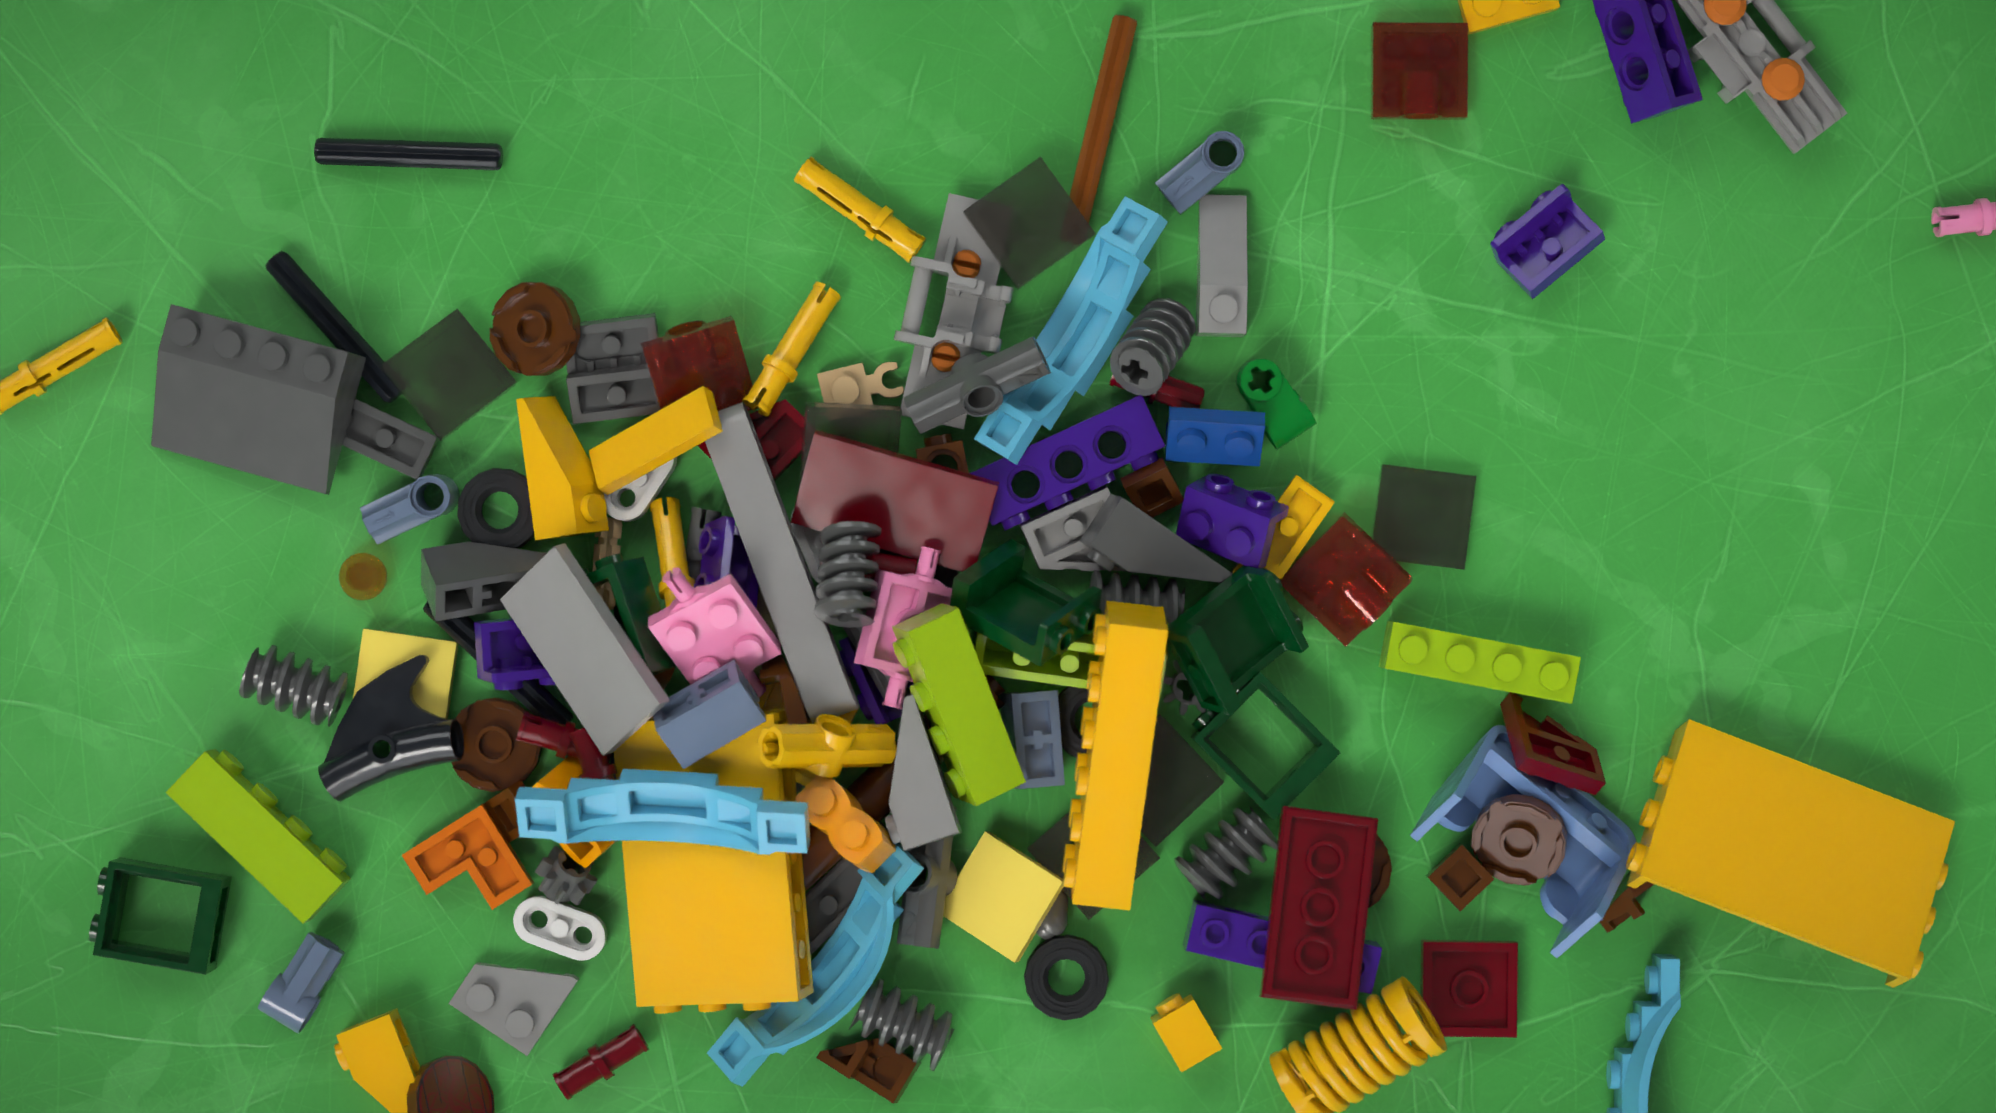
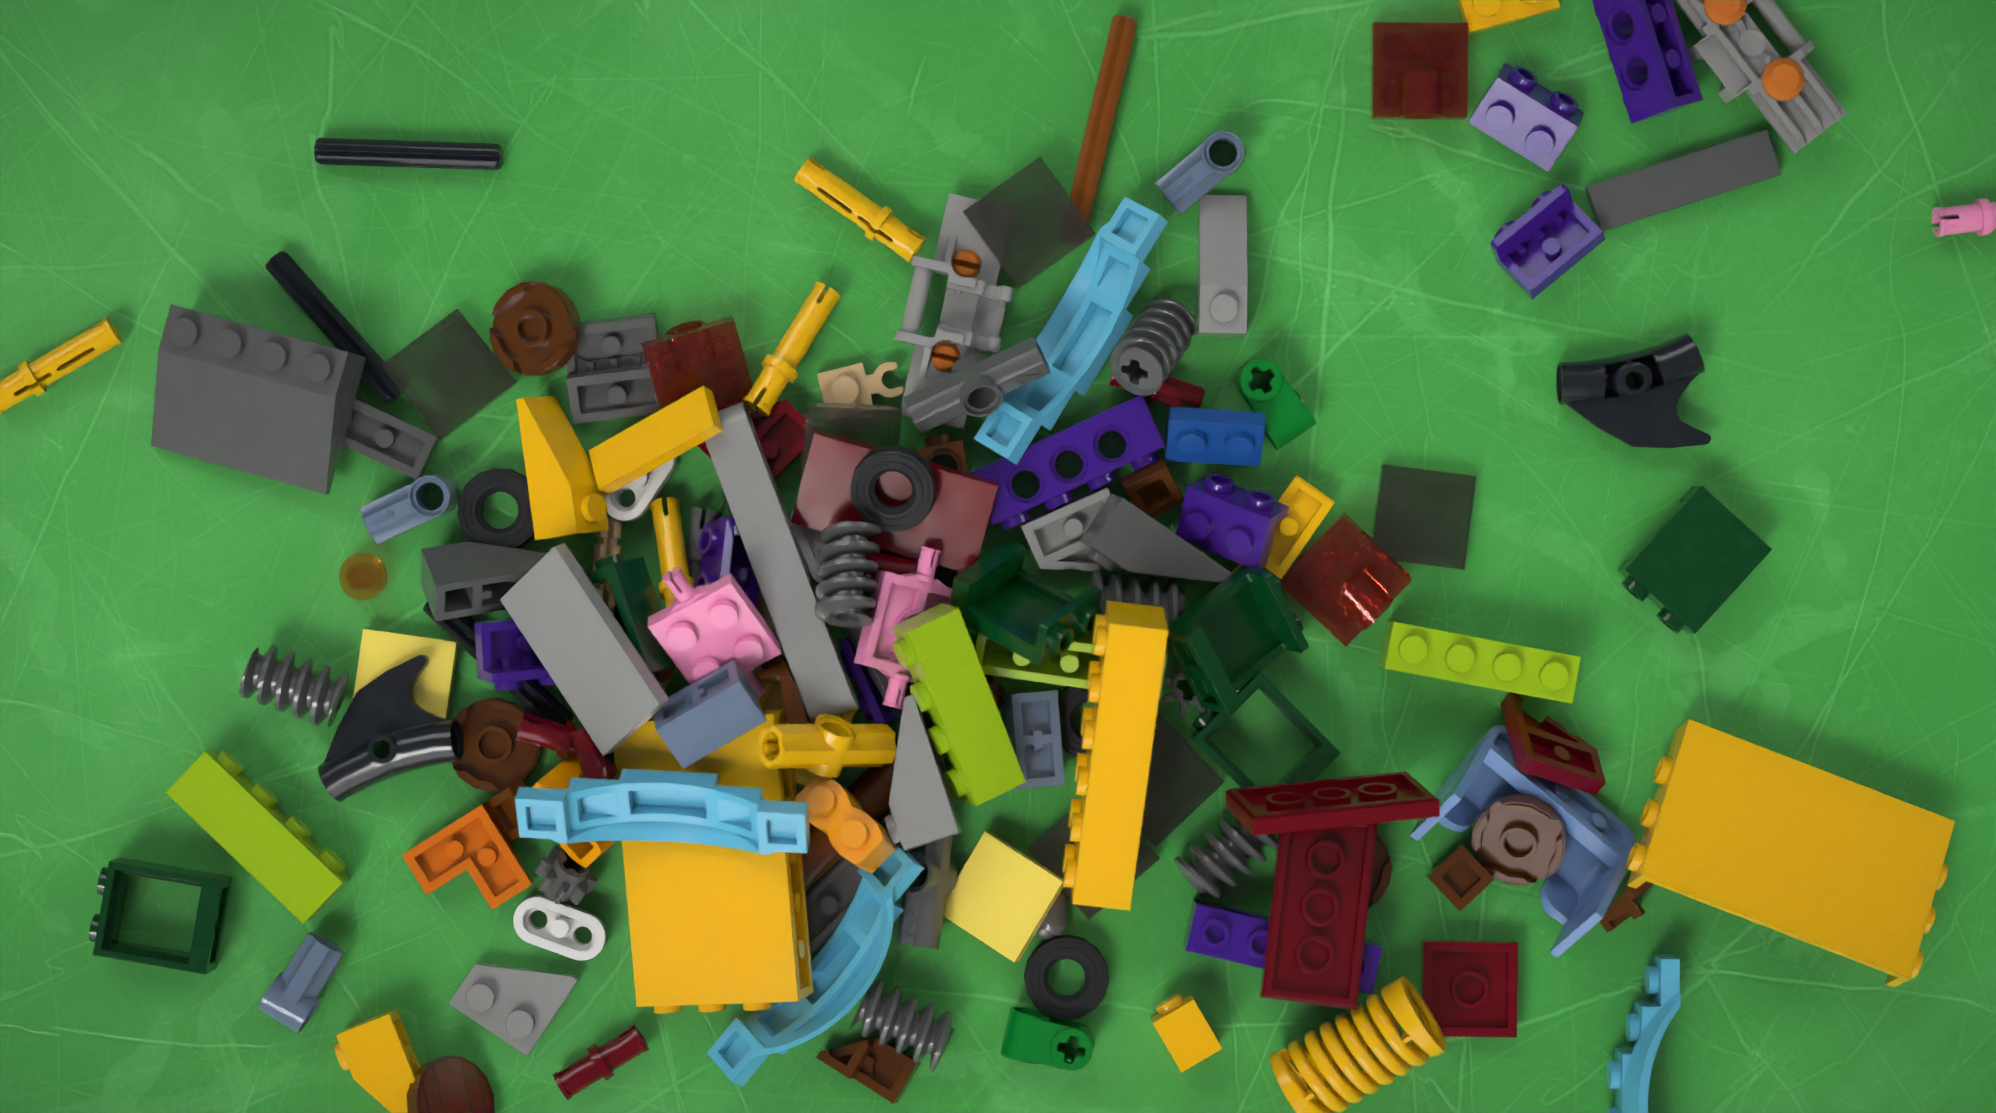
(910, 465): none -> black tyre
(1036, 1038): none -> green piece
(1331, 803): none -> dark red tile
(1527, 116): none -> bracket
(1640, 415): none -> black pin
(1683, 180): none -> dark grey tile
(1693, 562): none -> dark green panel

